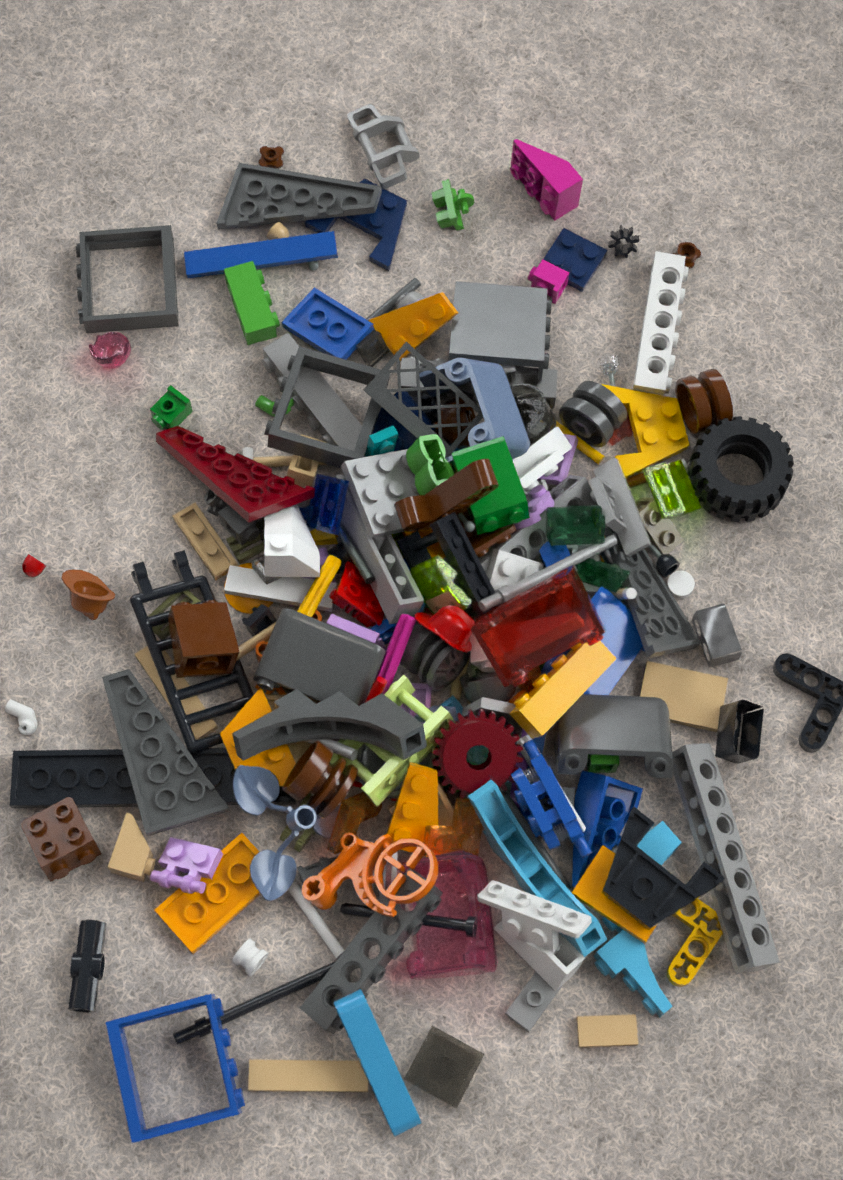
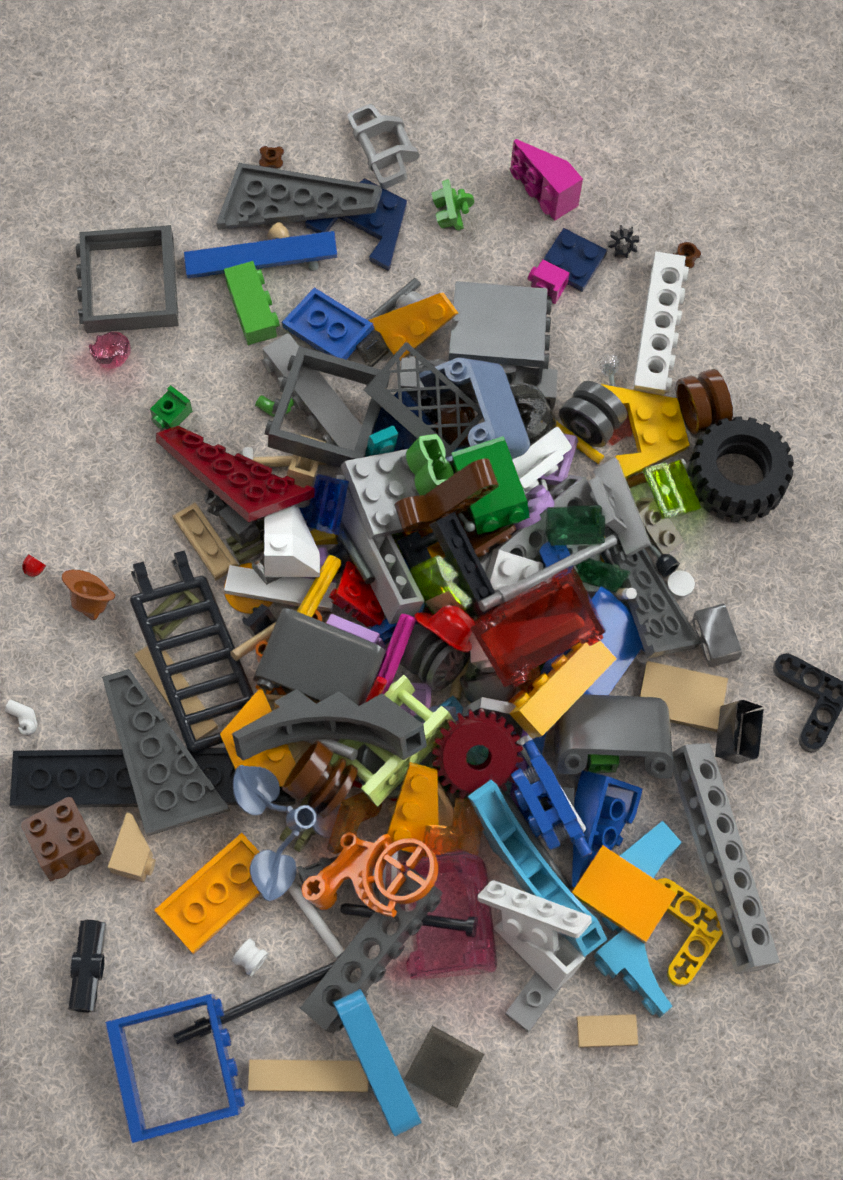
(189, 858): lavender plate -> none
(202, 639): reddish brown slope -> none
(646, 887): black wing -> none

